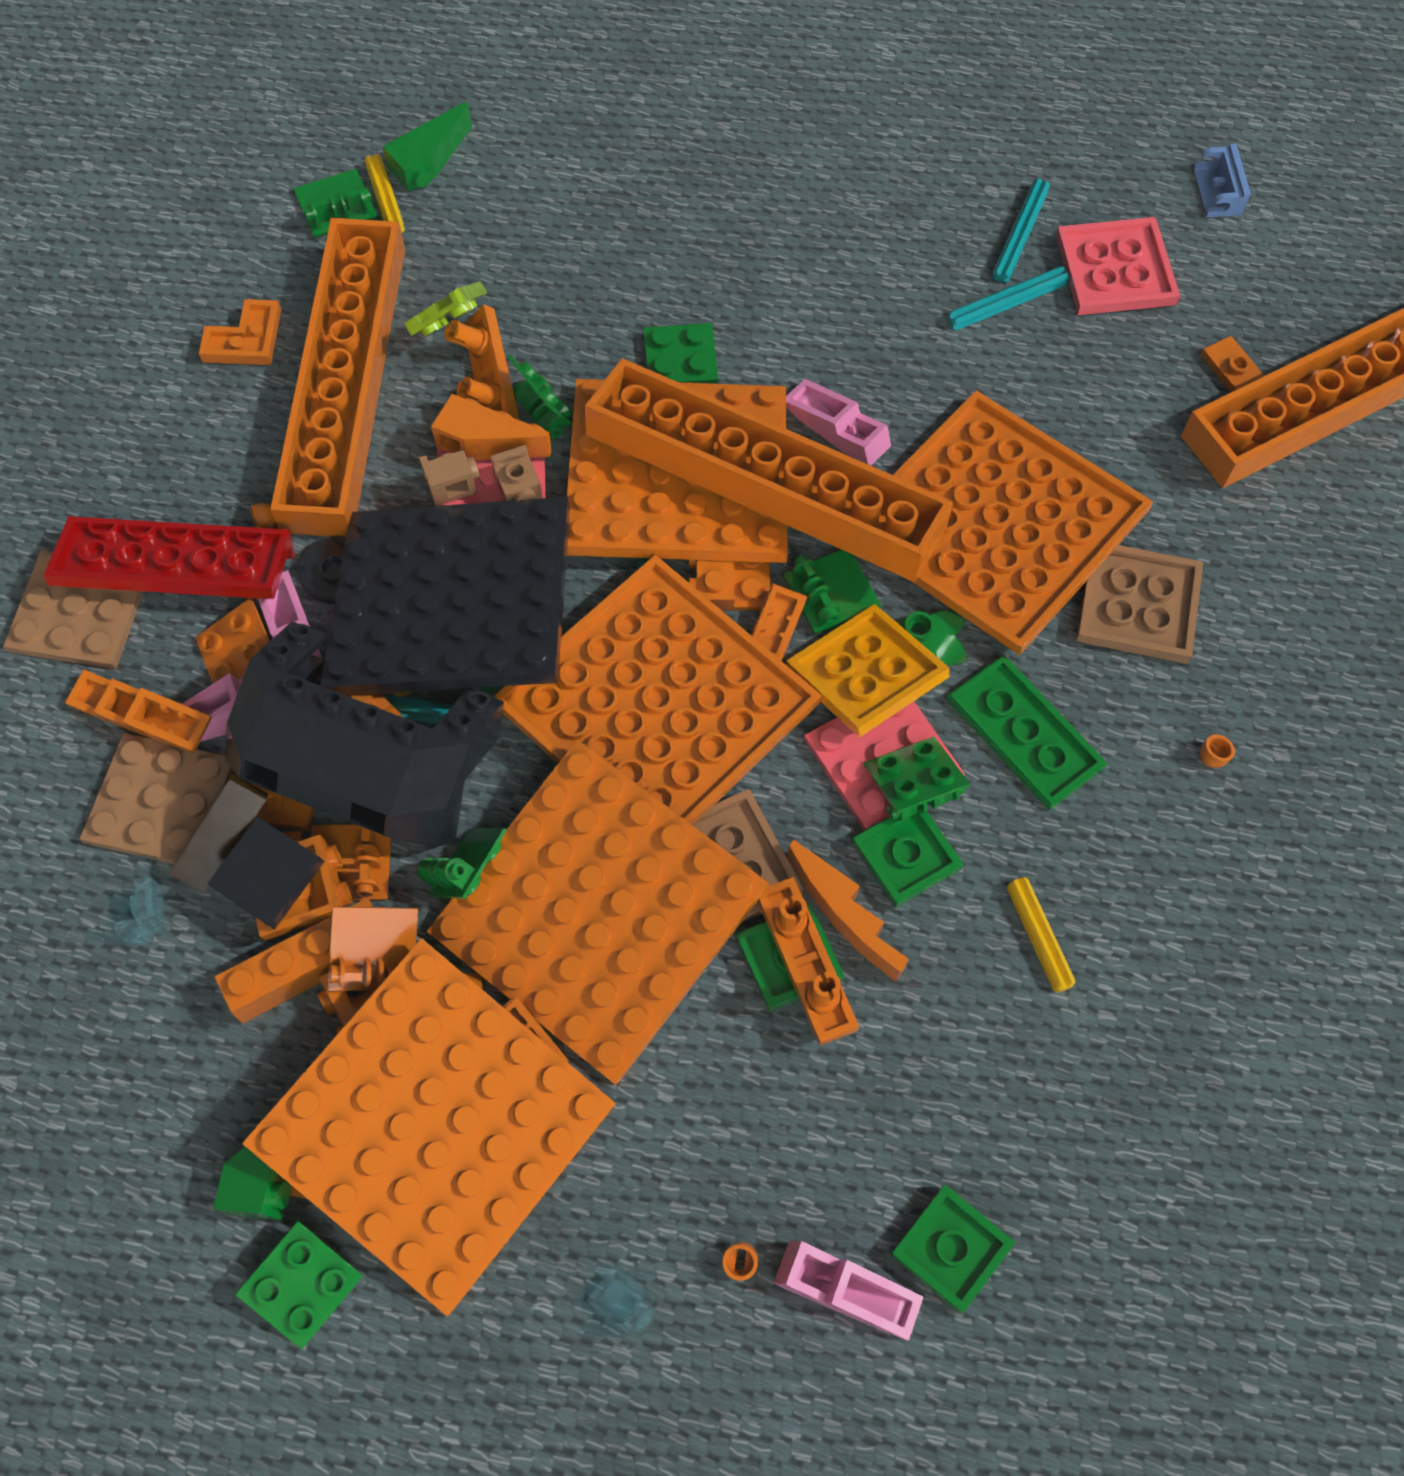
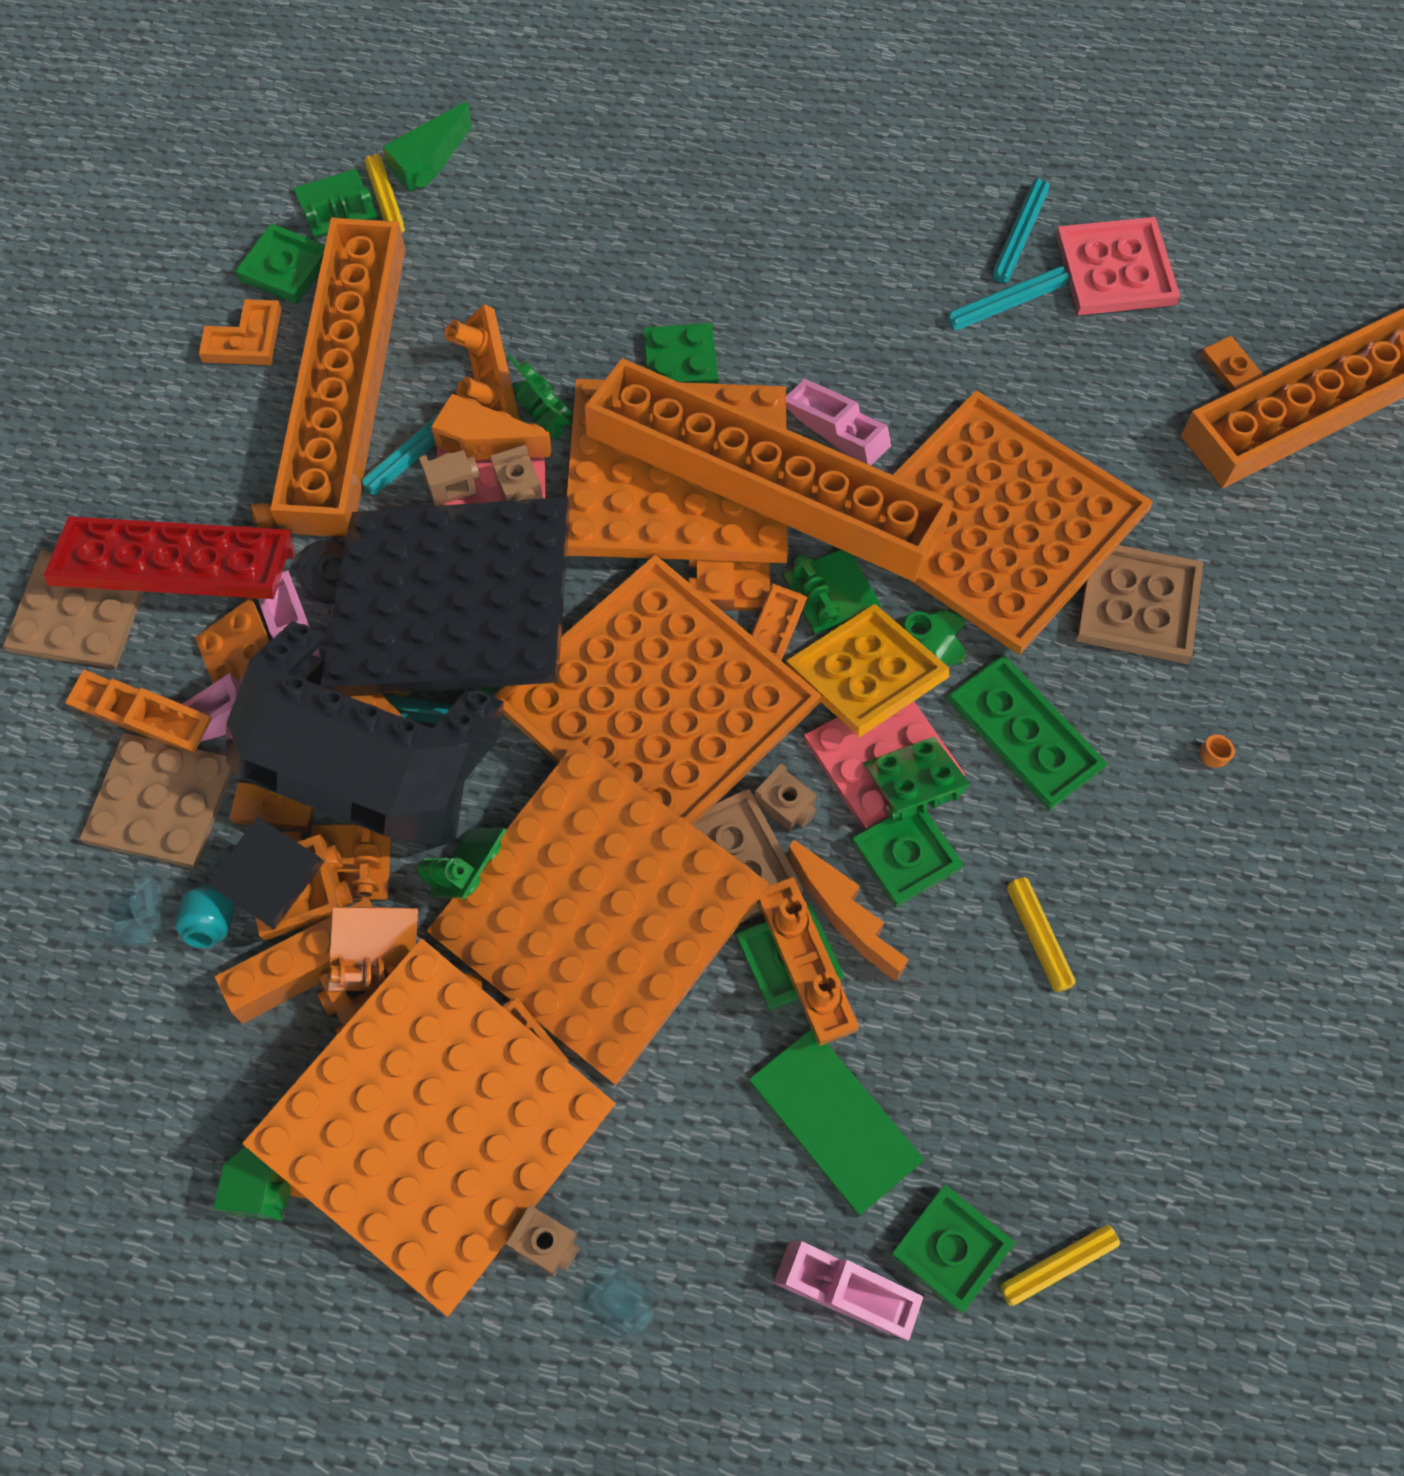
(204, 917): none -> teal head
(218, 833): dark brown tile -> none
(282, 263): none -> green plate
(299, 1284): green hinge -> none
(399, 459): none -> teal axle
(456, 304): lime wing -> none
(525, 1238): none -> medium nougat brick
(730, 1257): orange hinge -> none
(785, 812): none -> medium nougat brick
(836, 1122): none -> green tile
(1059, 1265): none -> yellow axle
(1222, 182): medium blue hinge -> none

